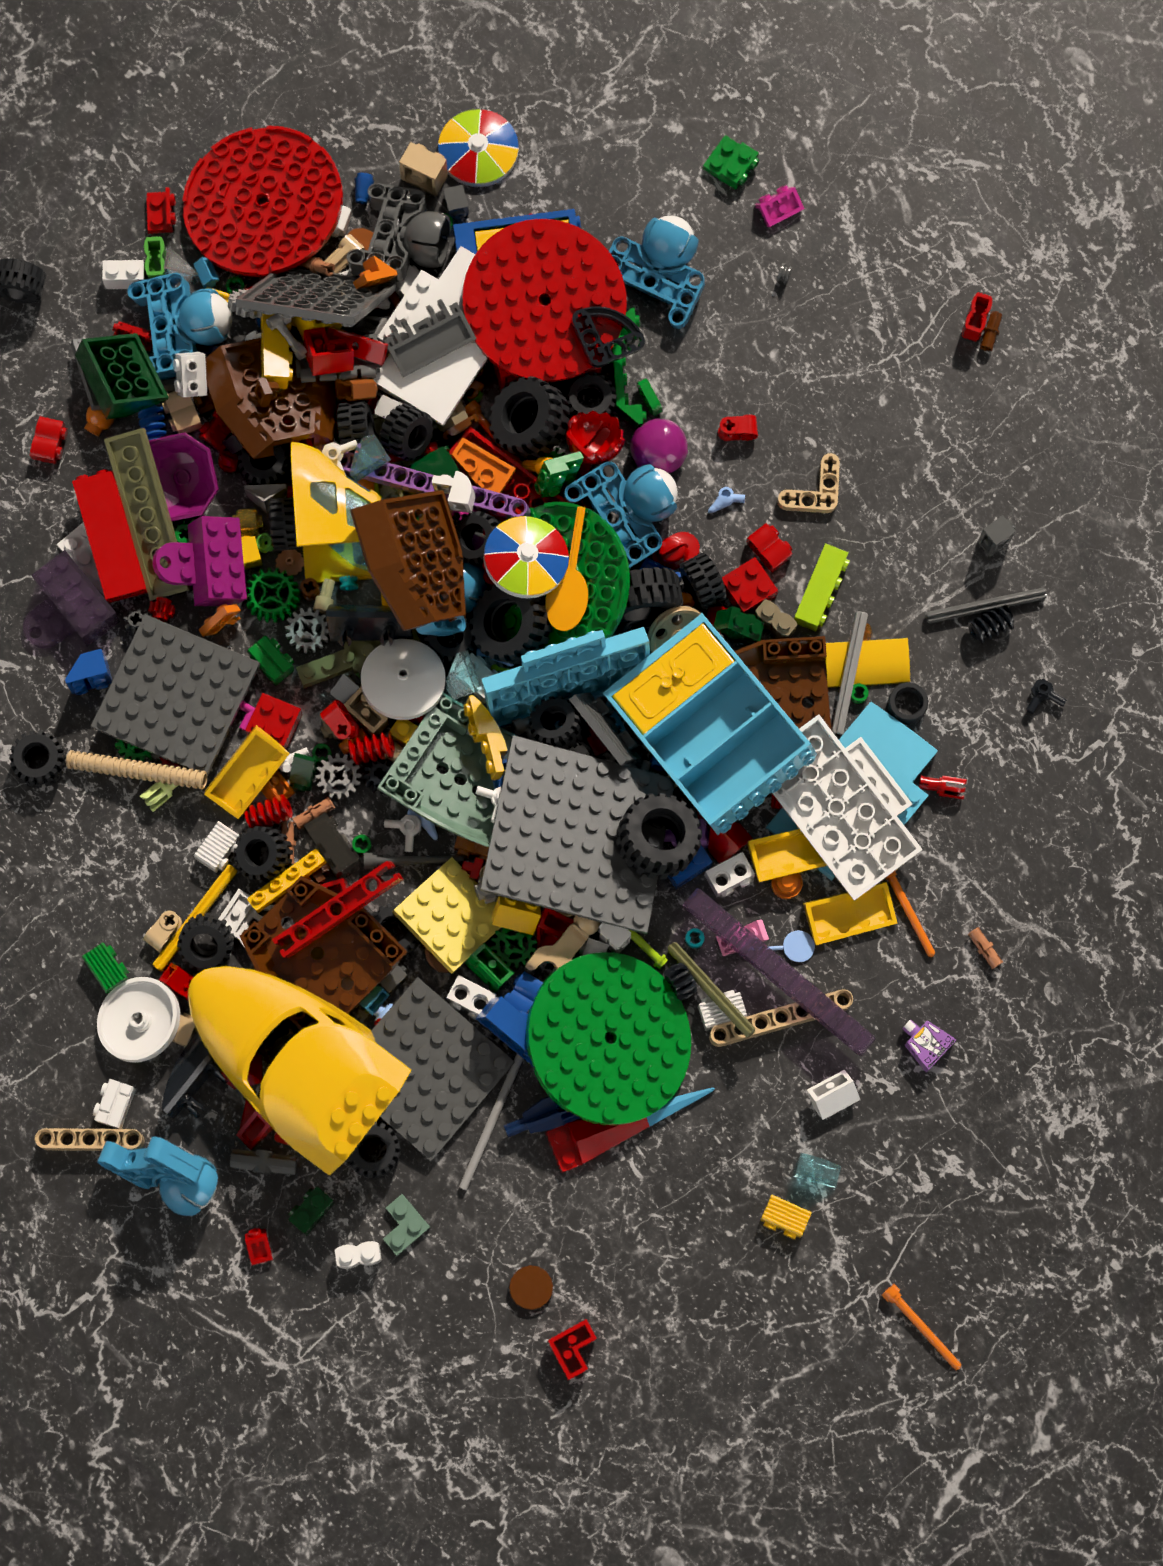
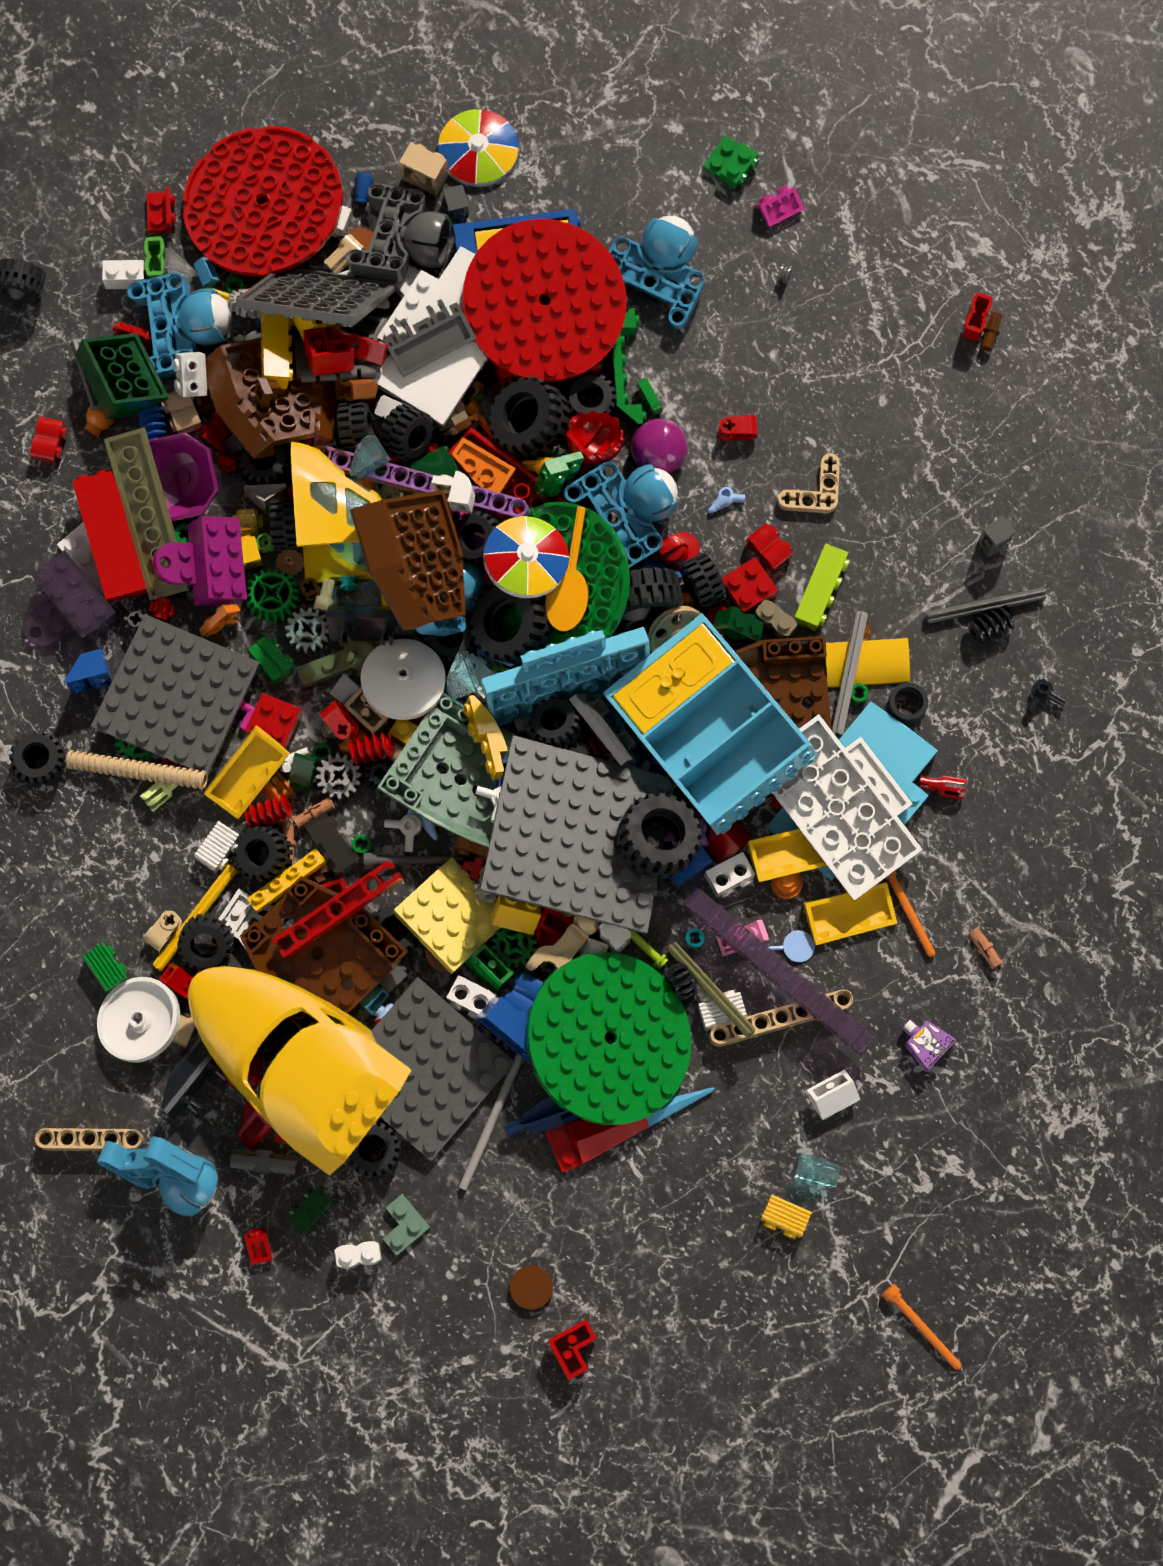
(114, 1104): white brick -> none
(279, 322): light grey brick -> none
(316, 265): nougat pin -> none
(335, 451): white piece -> none
(375, 273): orange slope -> none
(605, 349): black beam -> none

